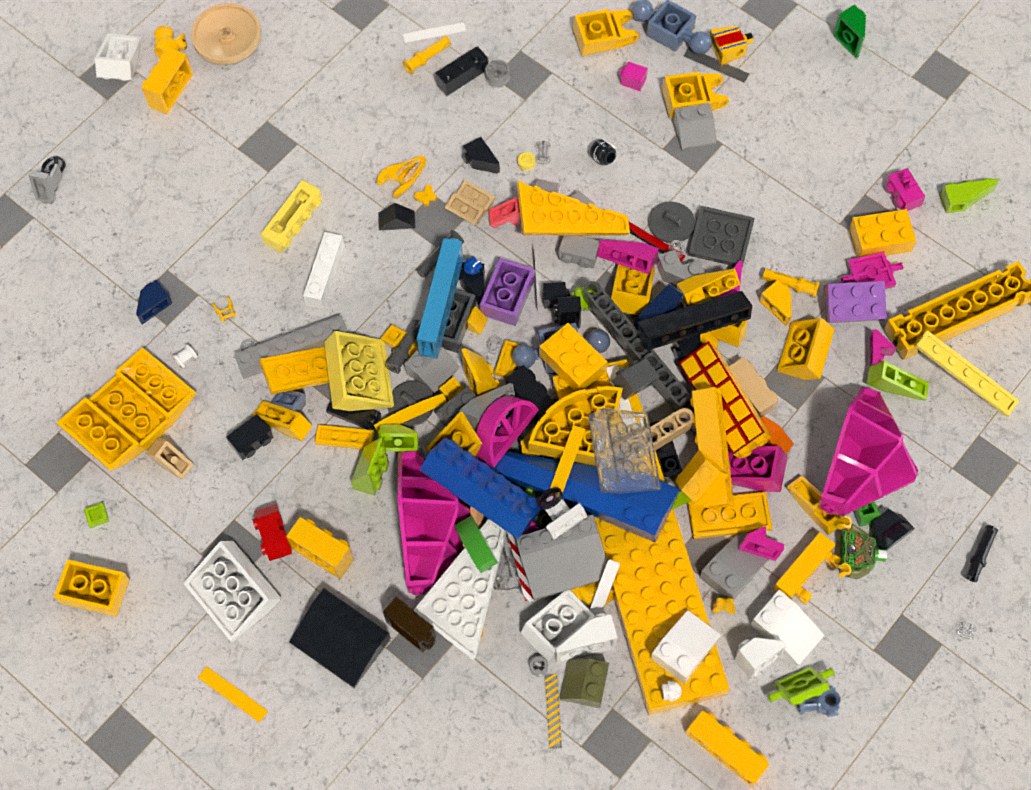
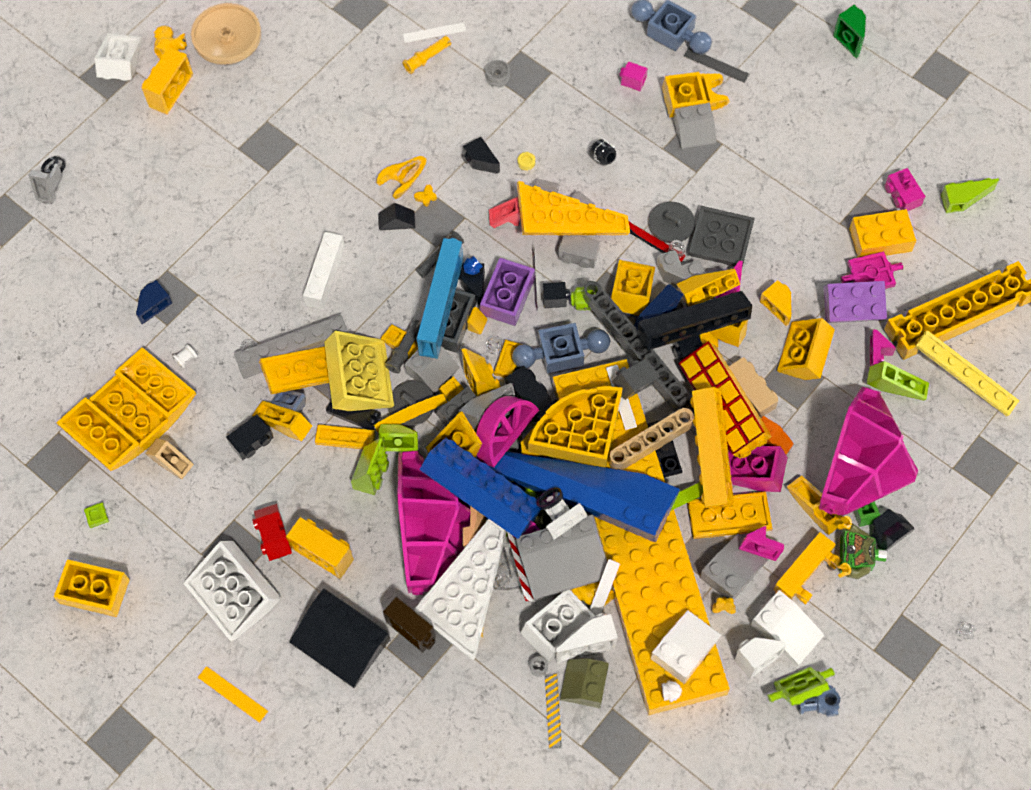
(218, 311): yellow piece -> none
(291, 216): light yellow brick -> none
(461, 71): black brick -> none
(470, 202): tan slope -> none
(476, 544): bright green slope -> none
(542, 152): clear bush -> none
(568, 311): black brick -> none
(568, 458): yellow sticker -> none
(573, 358): yellow brick -> none
(603, 31): yellow brick -> none
(623, 451): clear slope -> none
(629, 254): dark pink slope -> none
(701, 478): yellow slope -> none
(727, 748): yellow brick -> none
(729, 43): yellow torso -> none
(798, 284): yellow pin -> none
(978, 561): black pin -> none

